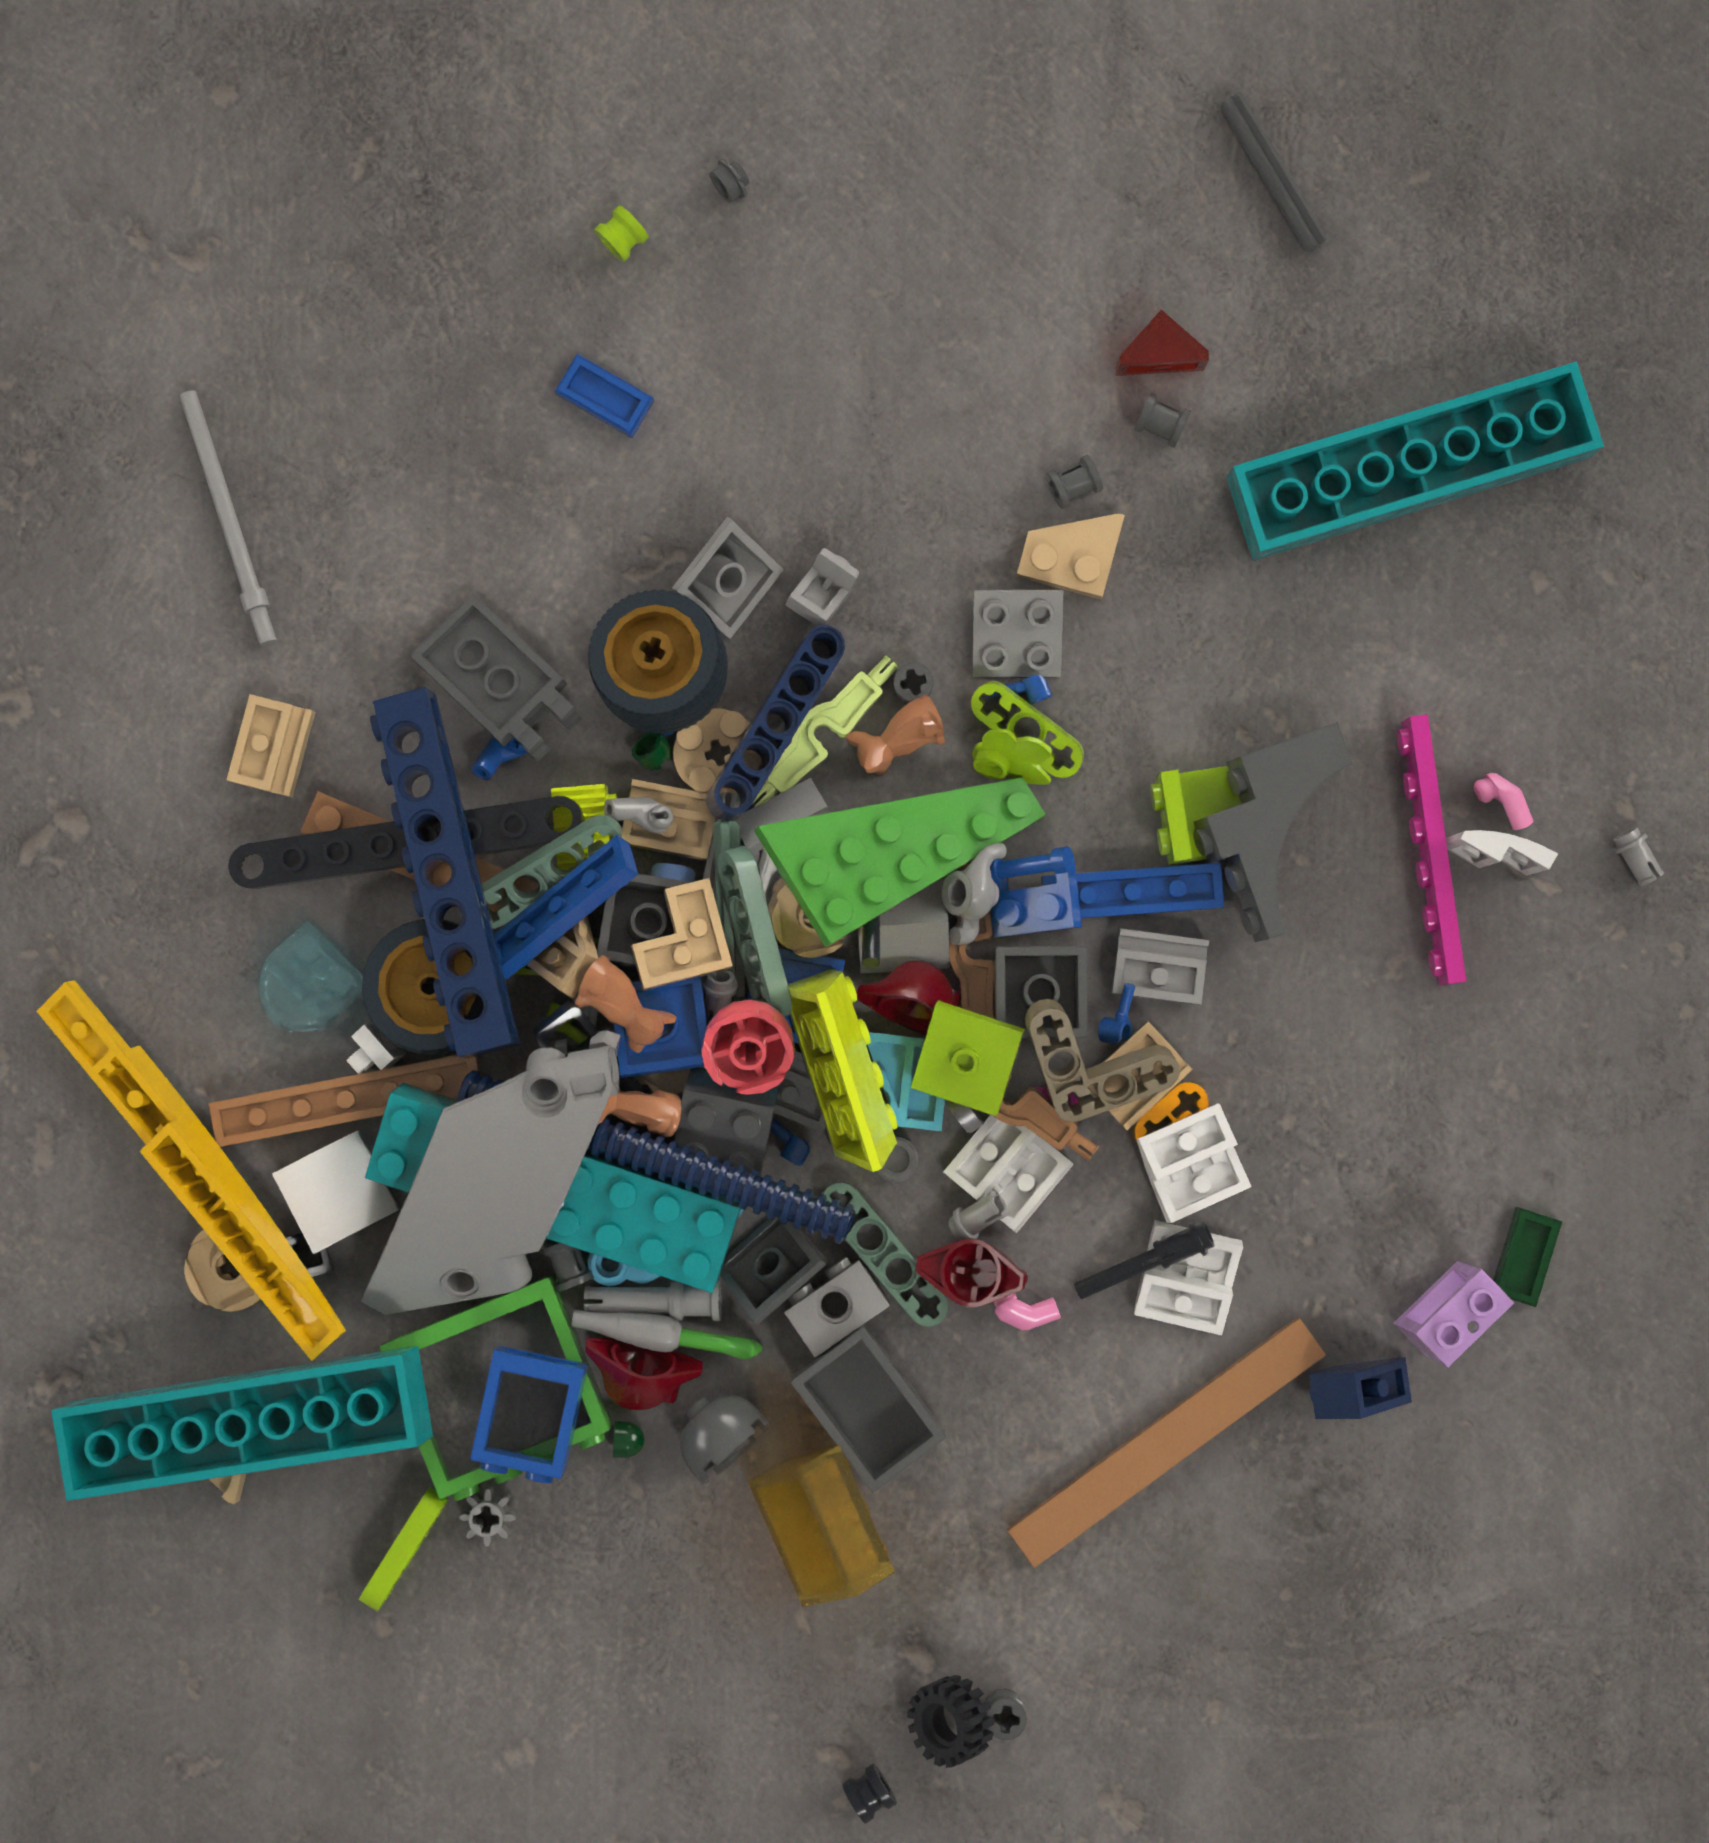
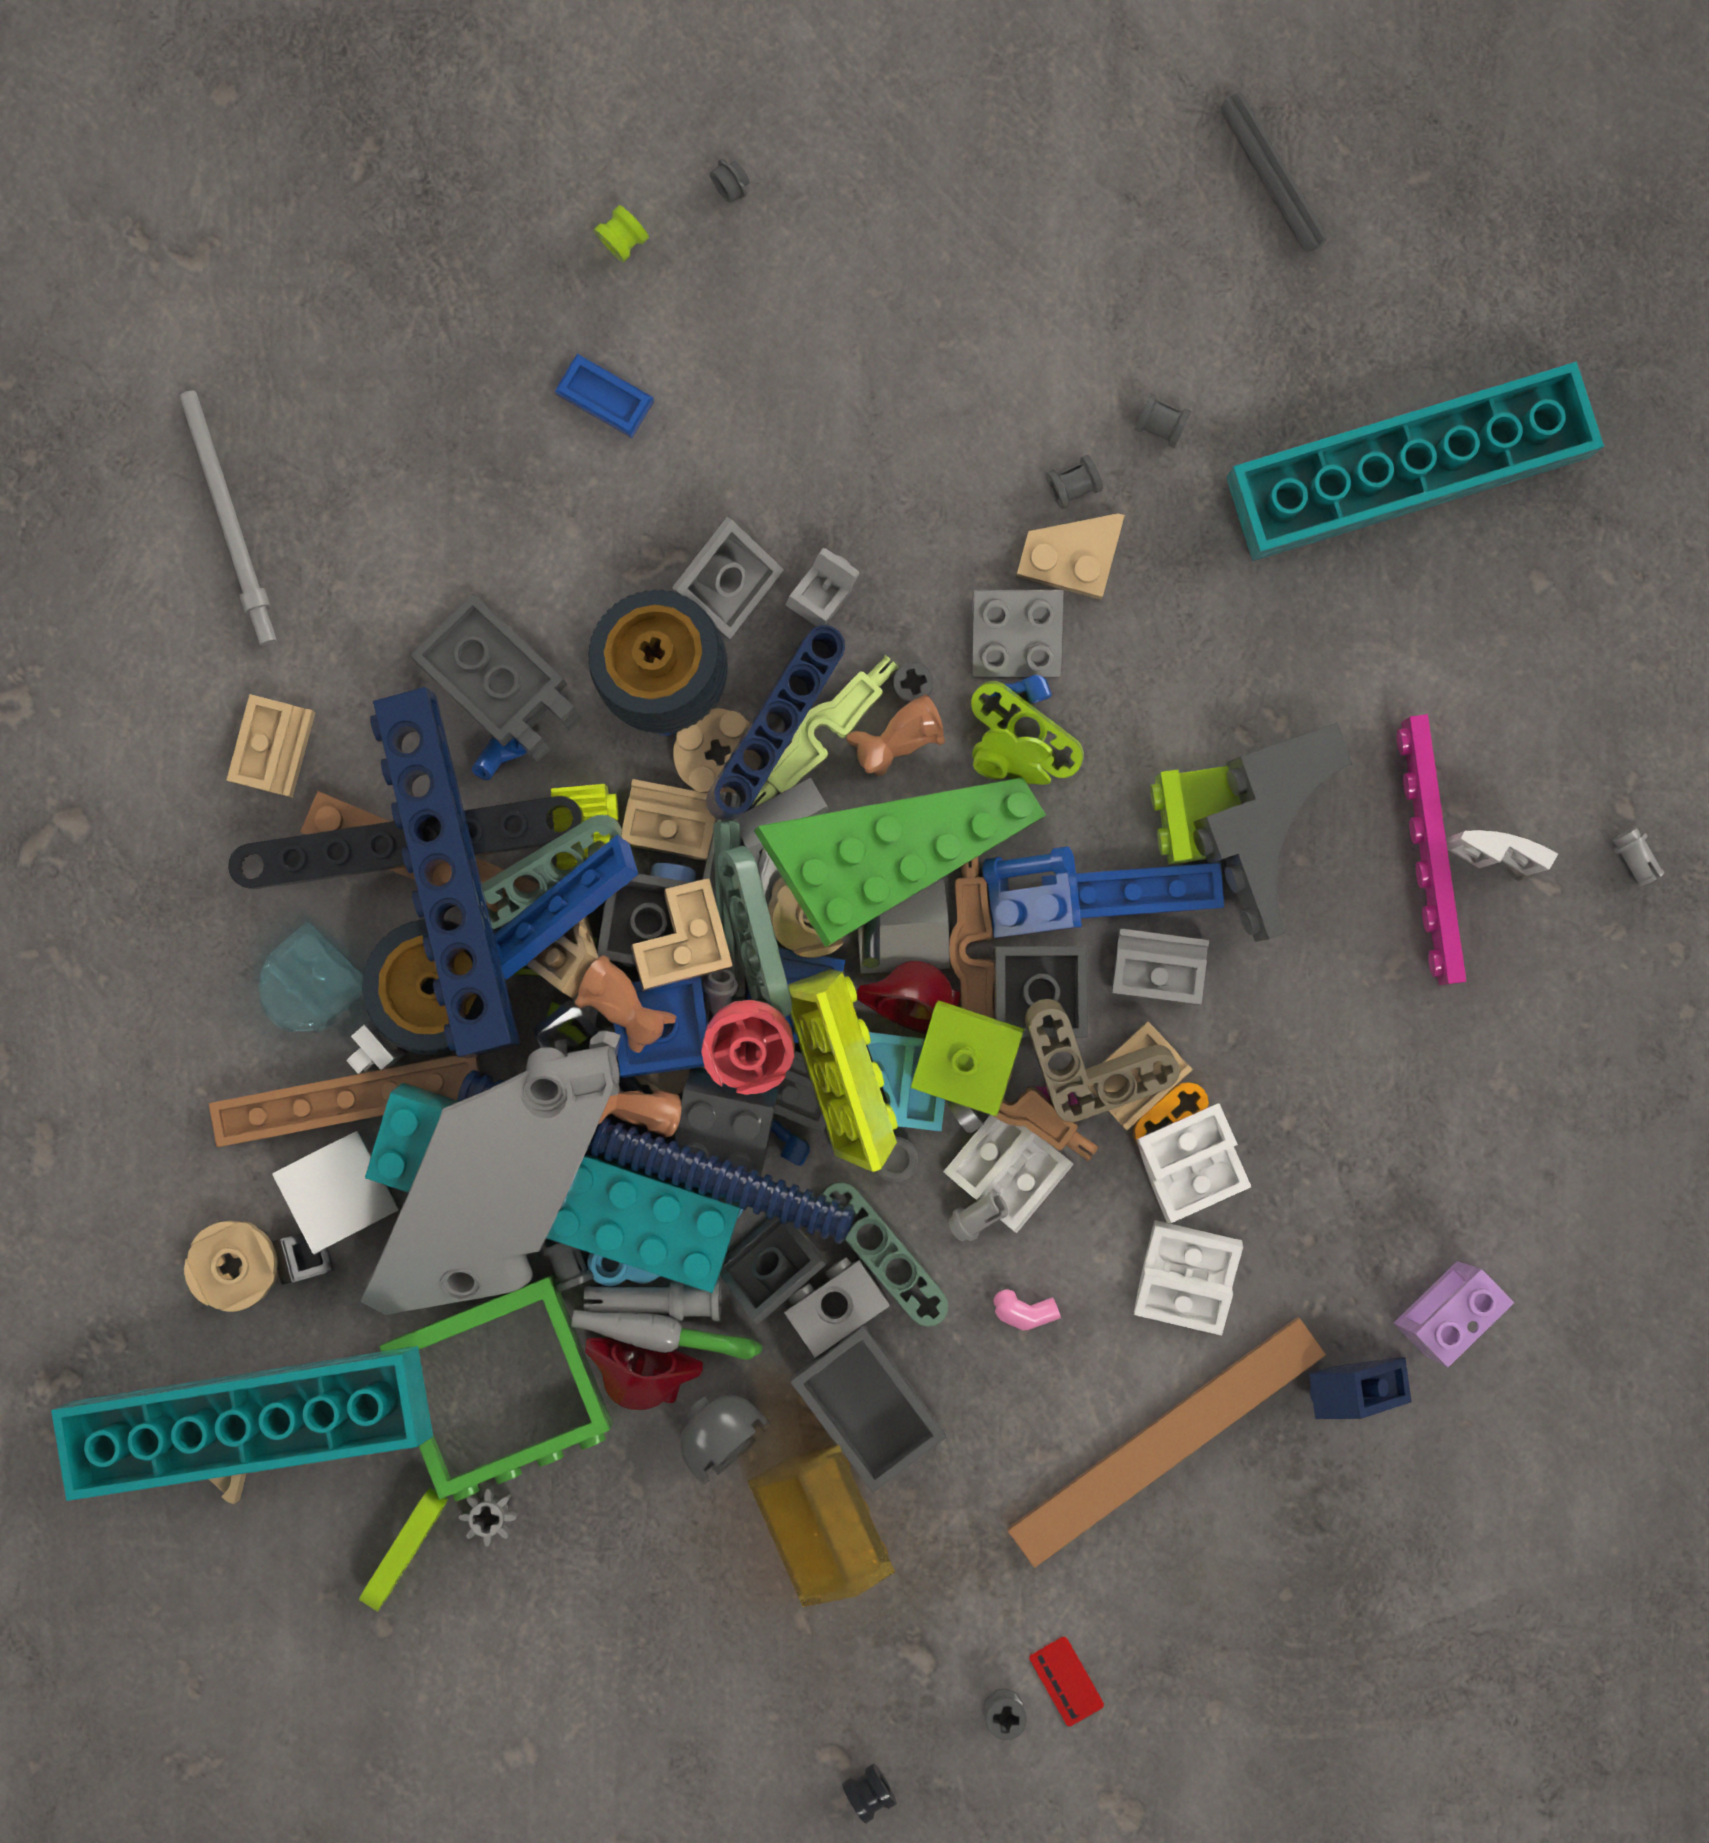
(195, 1168): yellow slope -> none
(540, 1367): blue window -> none
(627, 1439): dark green hinge -> none
(641, 811): light grey arm -> none
(651, 750): dark green hinge -> none
(933, 1729): black tyre -> none
(971, 1272): dark red hat -> none
(972, 893): light grey piece -> none
(1066, 1681): none -> red sticker
(1118, 1028): blue hand -> none
(1162, 349): clear red slope -> none
(1165, 1252): black pin -> none
(1509, 795): bright pink arm -> none
(1526, 1255): dark green tile -> none

